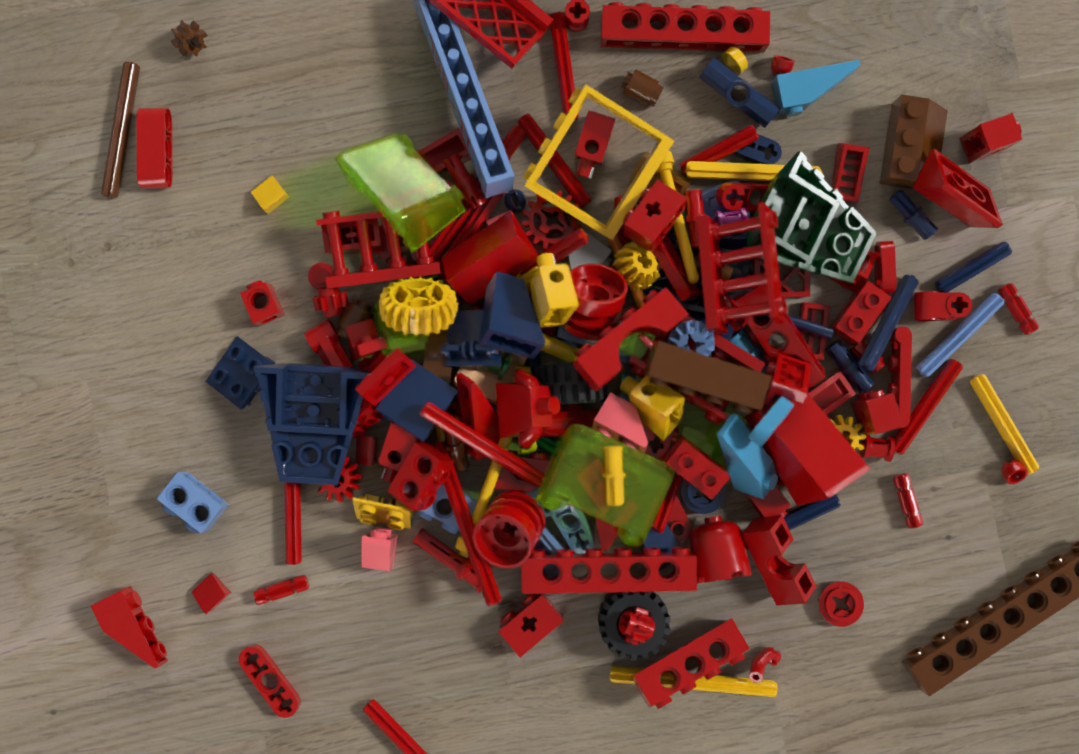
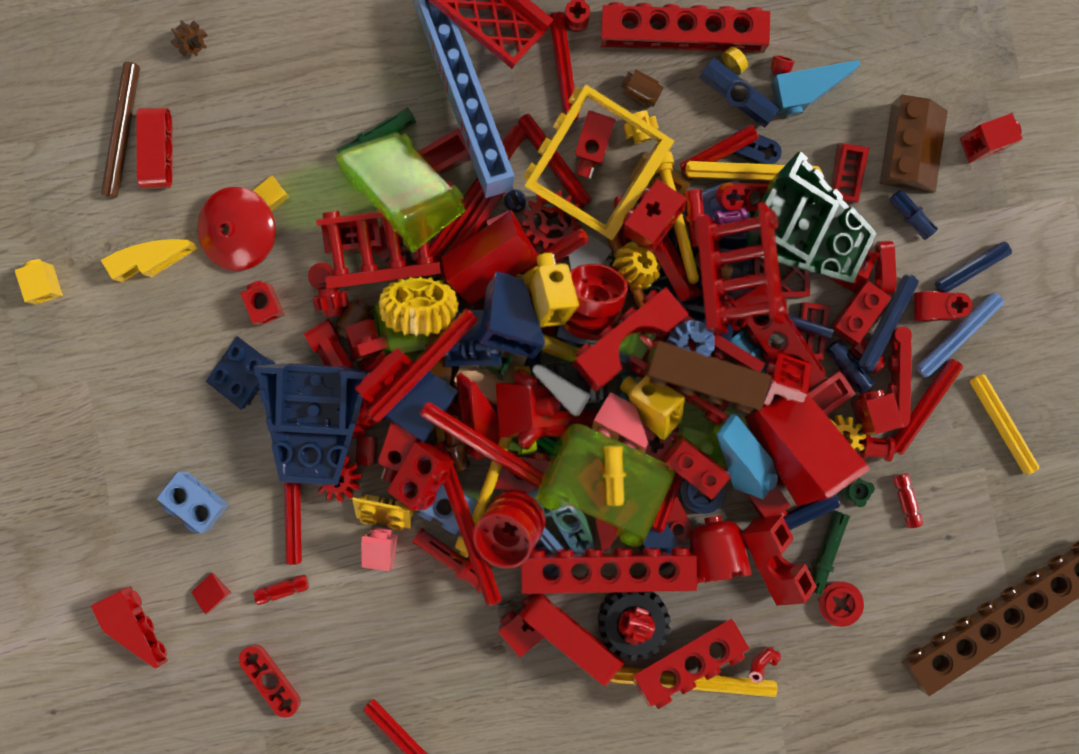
(38, 282): none -> yellow brick
(147, 257): none -> yellow slope
(250, 228): none -> red dish
(393, 124): none -> dark green pin
(422, 365): none -> red axle
(464, 181): red pin -> none
(567, 393): none -> light grey slope
(572, 639): none -> red beam
(638, 136): none -> yellow gear
(771, 421): dark azure beam -> none
(828, 550): none -> dark green pin
(861, 498): none -> dark green plate
(957, 192): red slope -> none
(1014, 472): red hinge -> none
(1018, 308): red axle -> none

